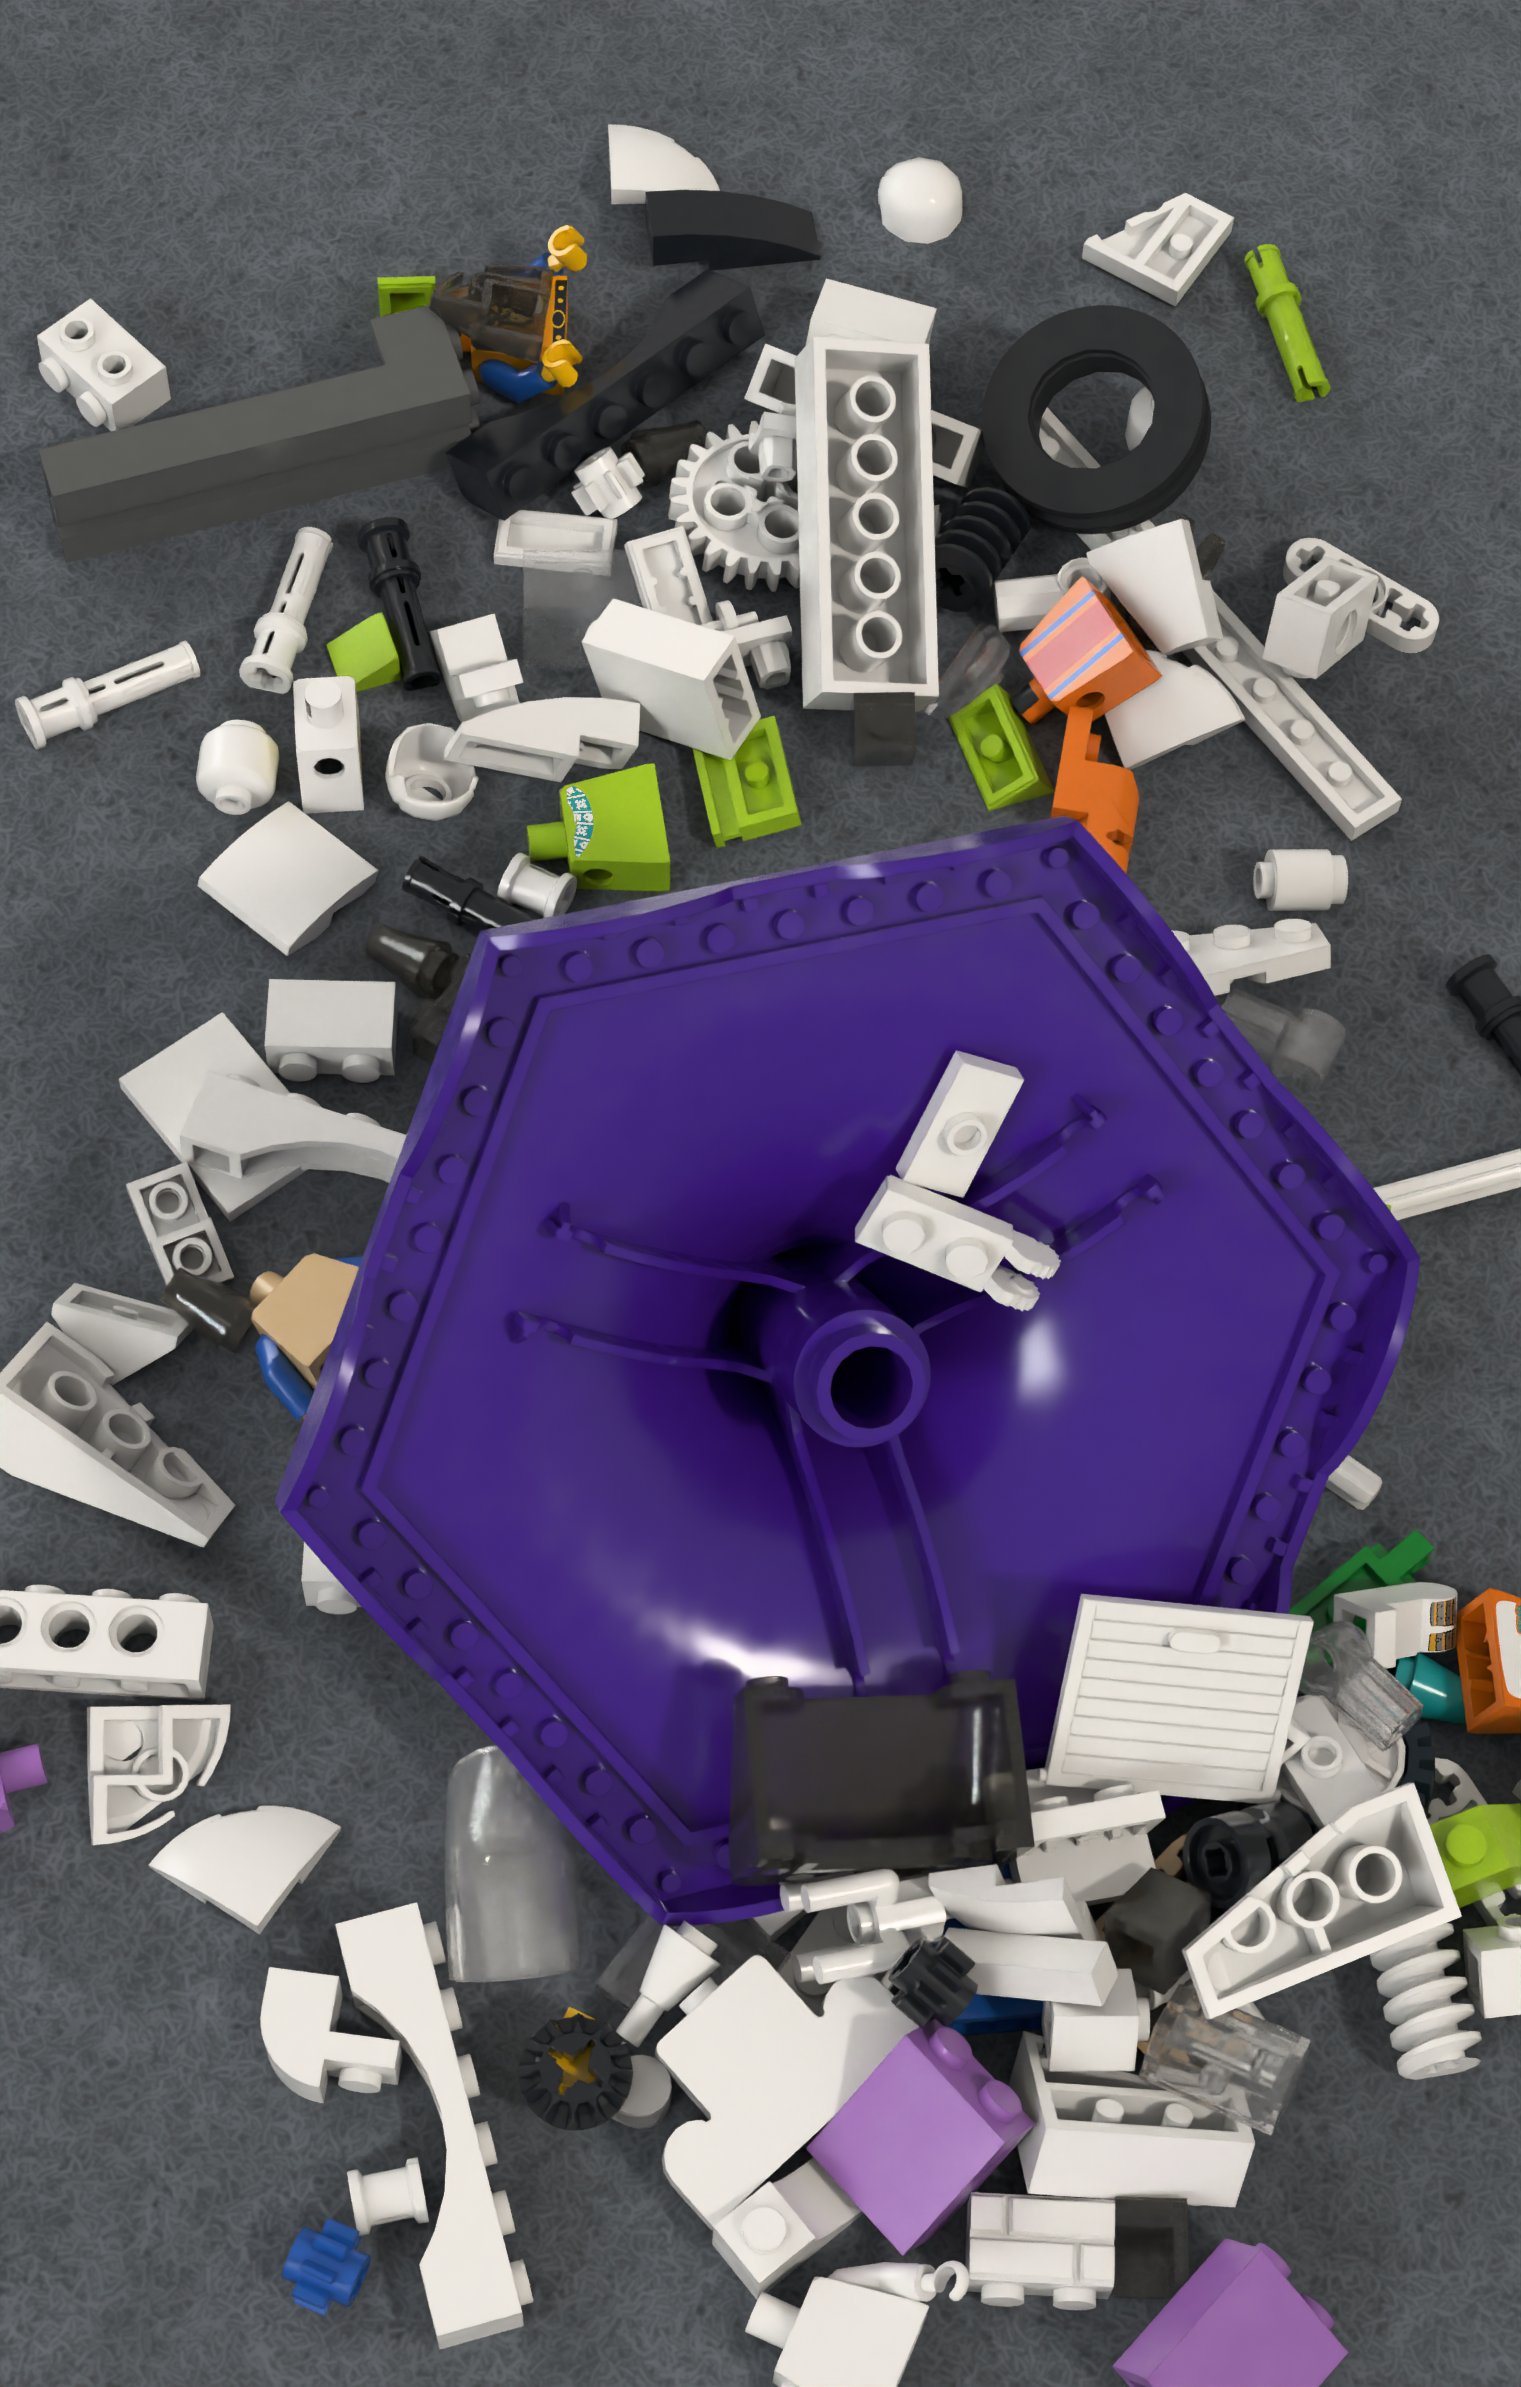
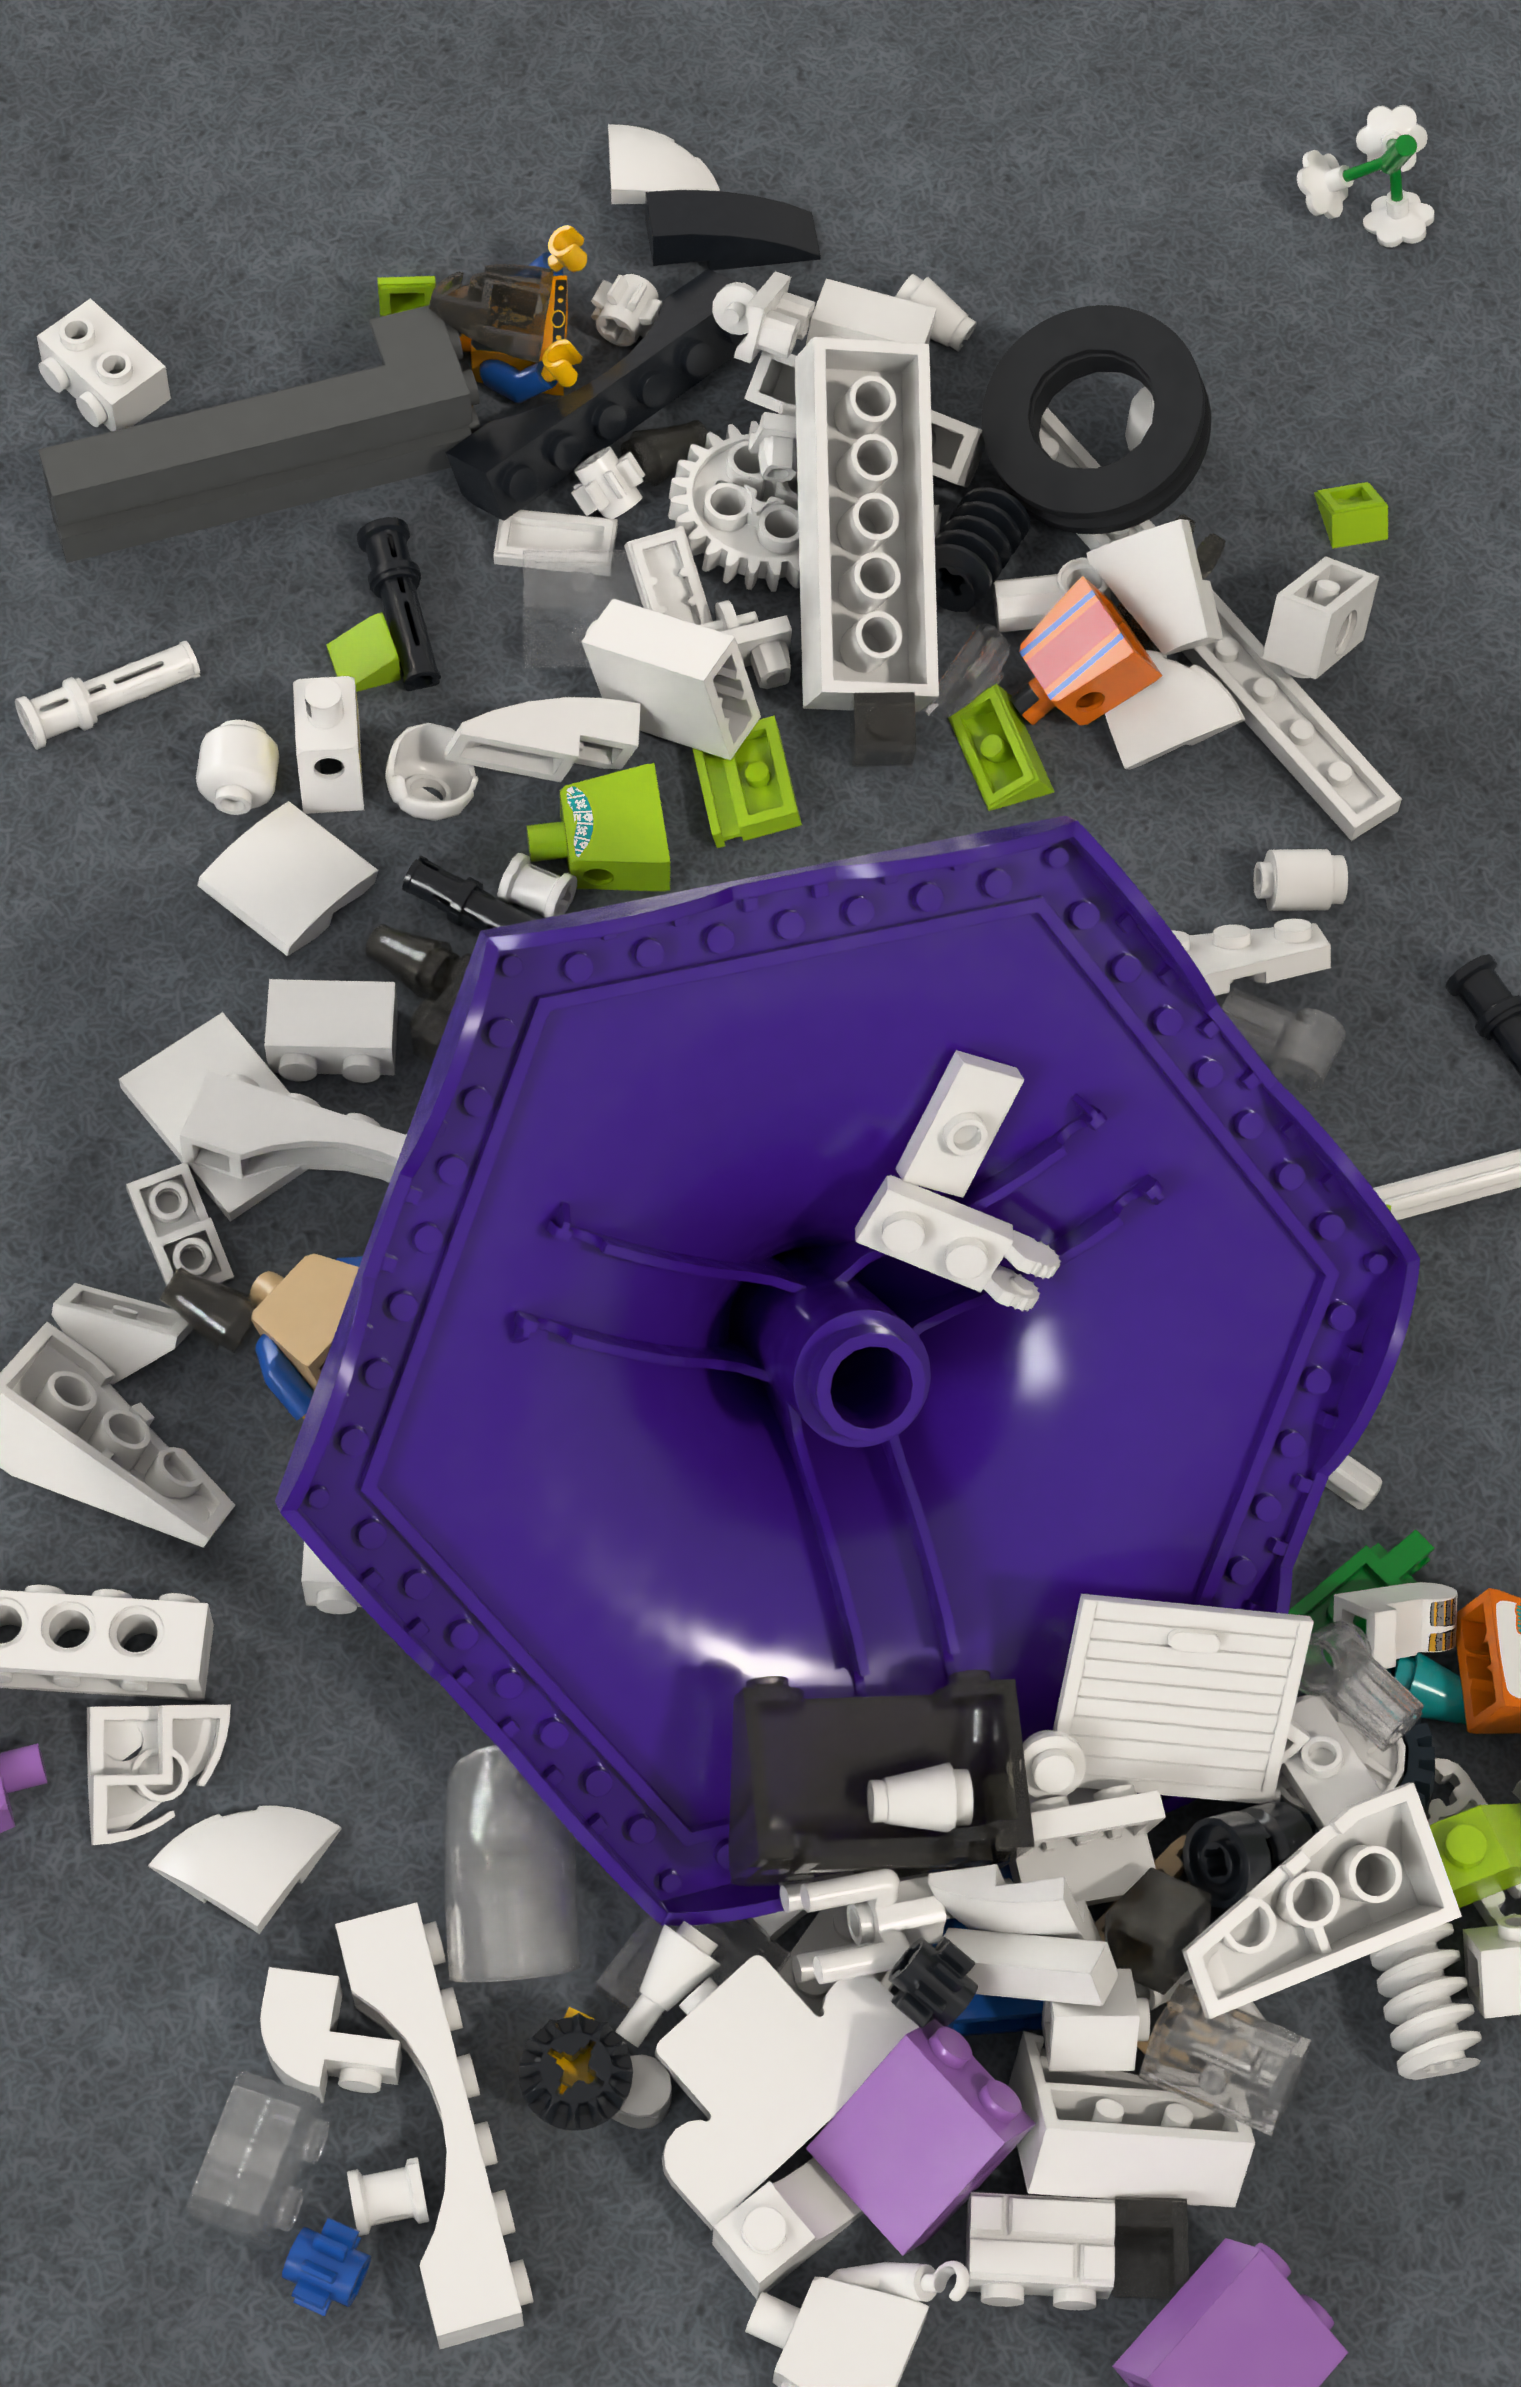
(257, 2158): none -> clear brick
(282, 630): white pin -> none
(476, 667): white brick -> none
(625, 309): none -> white gear
(768, 316): none -> white hips
(920, 200): white hair -> none
(923, 1798): none -> white cone
(950, 322): none -> white cone
(1053, 1764): none -> white plate
(1094, 792): orange plate -> none
(1163, 247): white wing -> none
(1280, 303): lime pin -> none
(1353, 514): none -> lime slope
(1391, 147): none -> white plant
(1405, 602): white beam -> none

